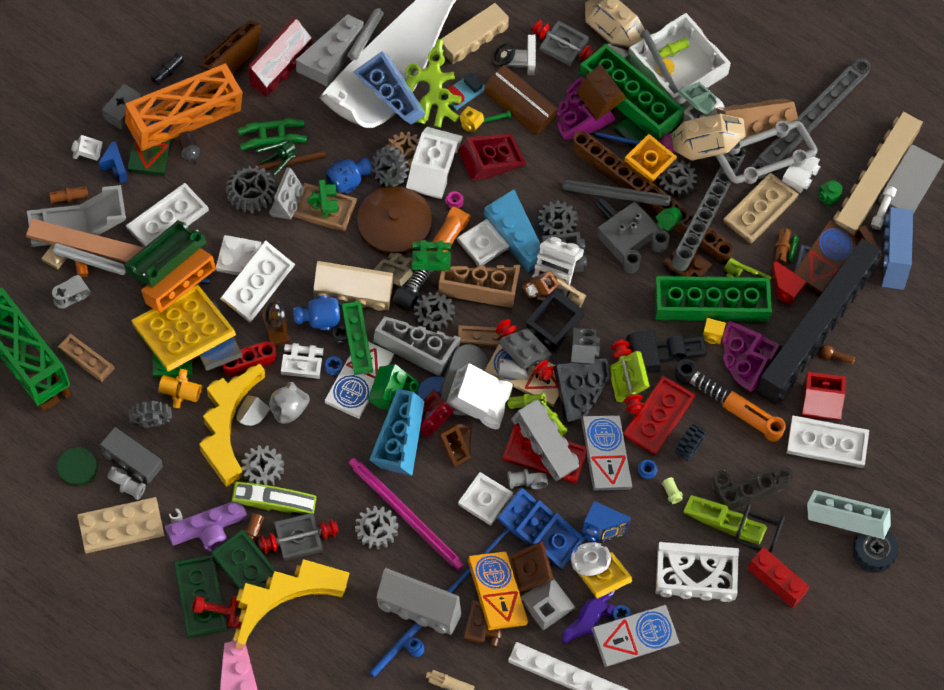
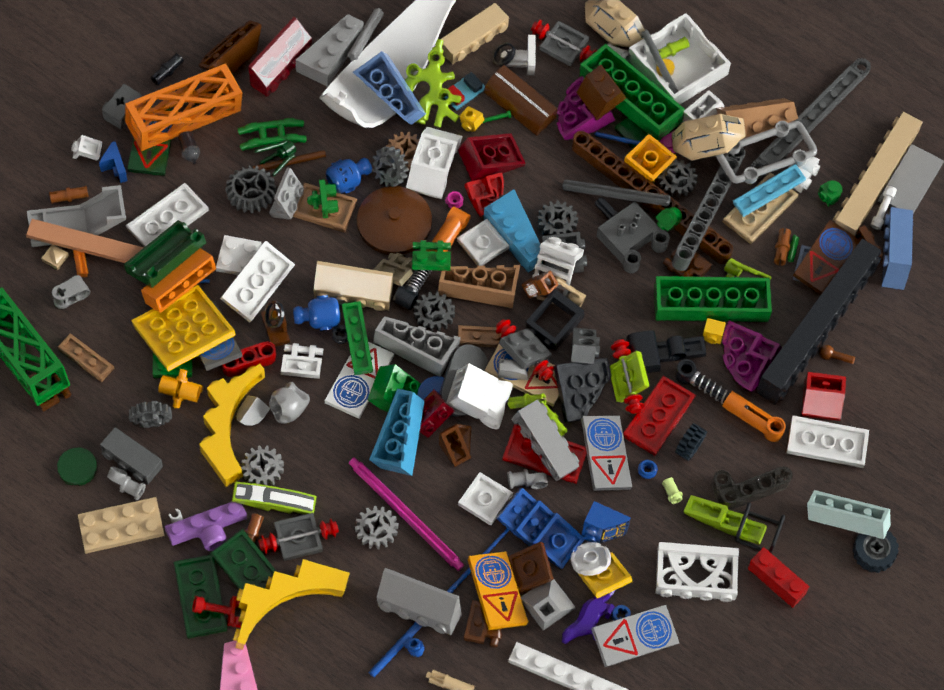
(89, 259): light grey axle -> none
(330, 370): blue bush -> none
(485, 191): none -> red brick
(699, 97): sand green slope -> none
(769, 190): none -> medium azure tile
(786, 283): red slope -> none

